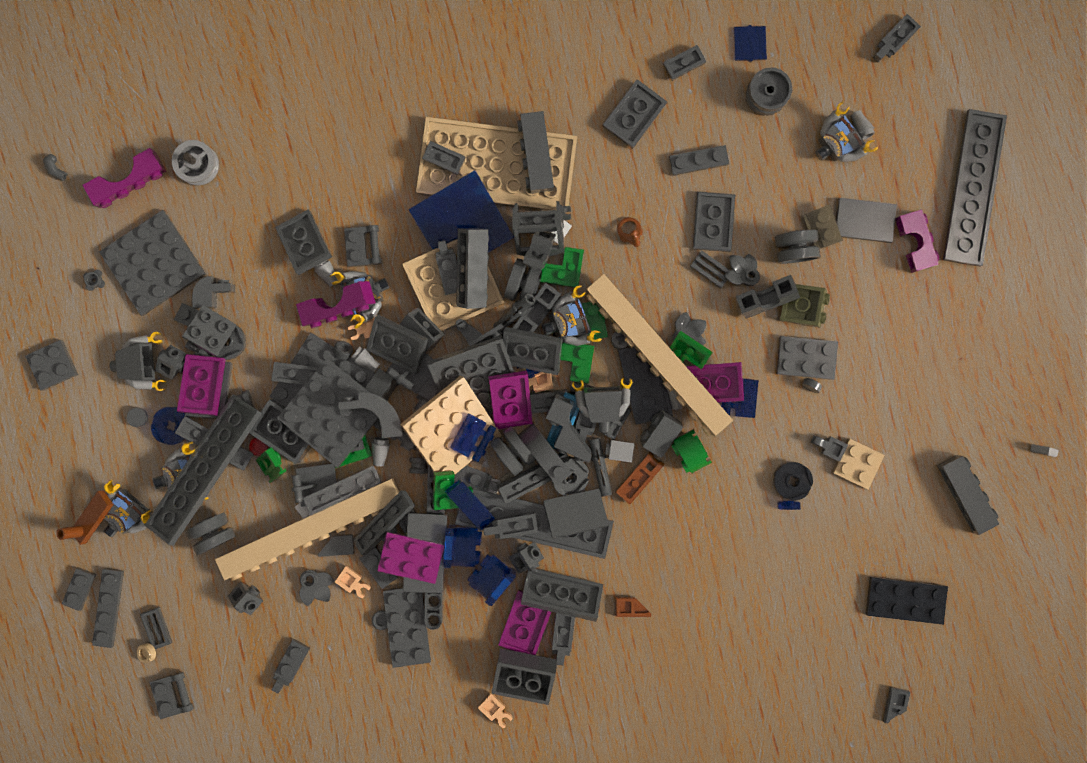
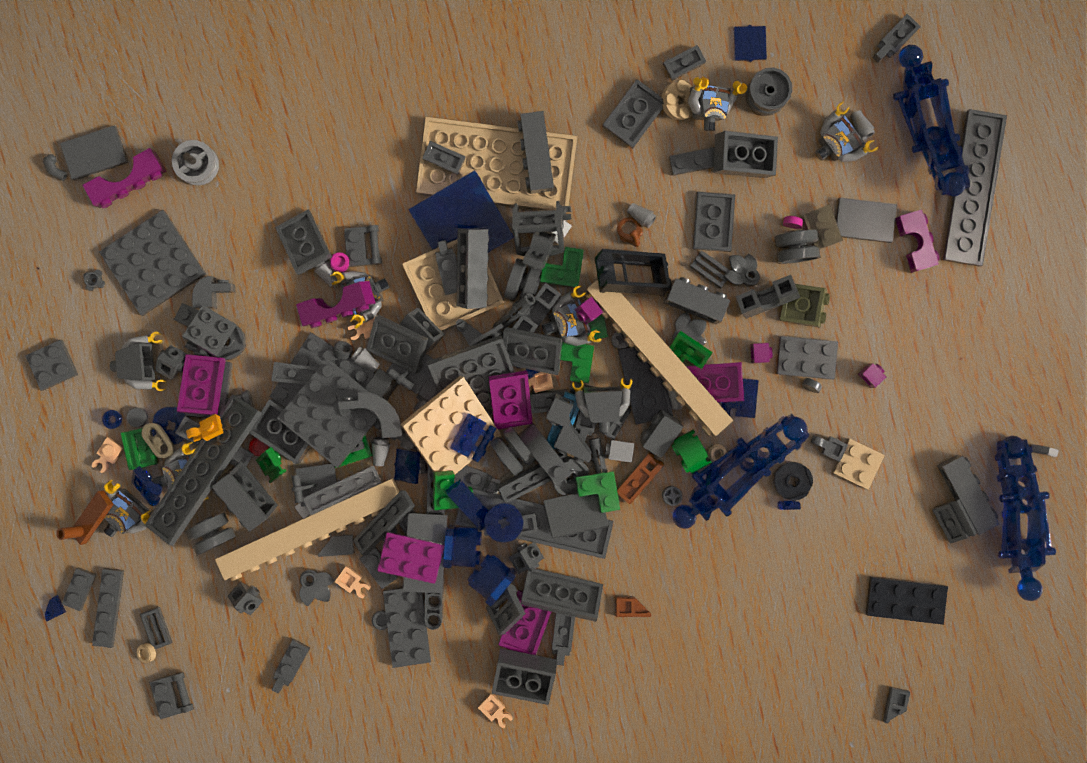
(54, 608): none -> clear blue tile
(94, 152): none -> dark grey tile
(106, 419): none -> clear blue plate
(109, 452): none -> light nougat plate
(137, 450): none -> green plate
(142, 481): none -> clear blue plate
(157, 441): none -> dark tan plate
(208, 429): none -> light orange plate
(244, 496): none -> dark grey brick
(339, 262): none -> dark pink tile
(407, 466): none -> clear blue piece
(497, 513): none -> clear blue plate
(509, 613): none -> dark grey plate
(588, 311): none -> magenta plate
(602, 485): none -> green plate
(606, 273): none -> black door
(642, 215): none -> light grey cone
(671, 106): none -> tan plate
(675, 495): none -> dark grey wheel
(697, 300): none -> dark grey brick
(702, 503): none -> clear blue piece
(712, 102): none -> torso
(713, 448): none -> tan plate
(745, 154): none -> dark grey brick
(760, 353): none -> magenta plate
(792, 222): none -> dark pink tile
(872, 375): none -> magenta plate
(936, 142): none -> clear blue piece
(954, 521): none -> dark grey plate
(1038, 526): none -> clear blue piece

